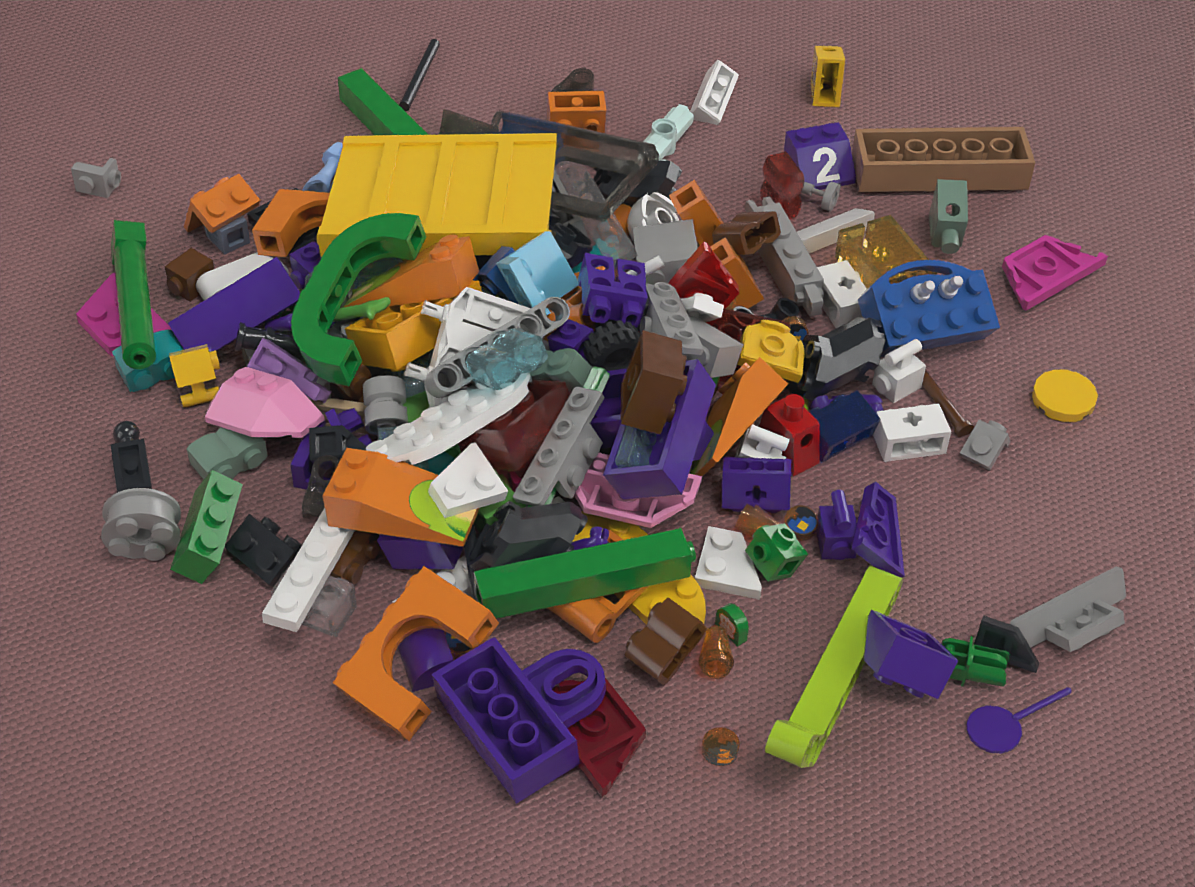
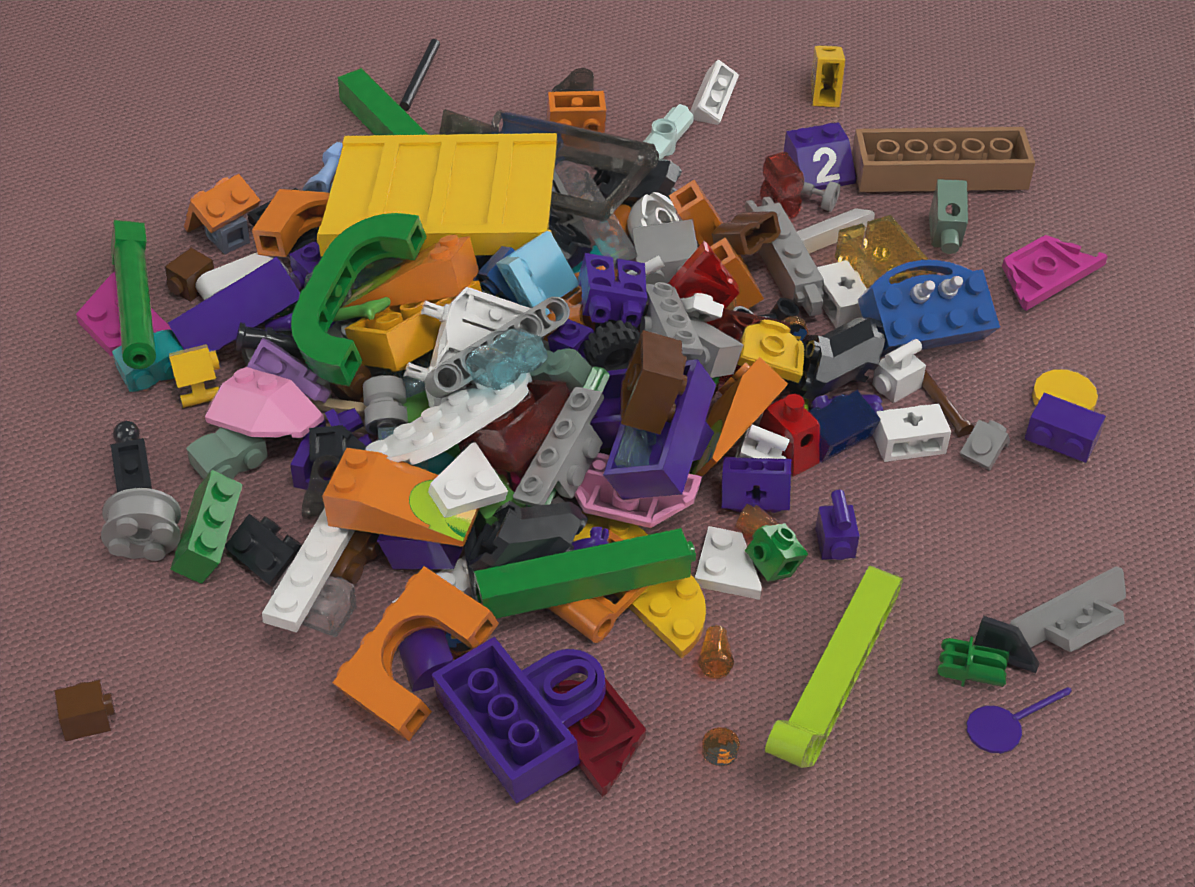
(84, 710): none -> reddish brown brick
(96, 179): light grey bracket -> none
(665, 640): reddish brown brick -> none
(734, 622): green tile -> none
(801, 521): tile -> none
(878, 531): dark purple wing -> none
(907, 656): dark purple slope -> none
(1065, 427): none -> dark purple brick

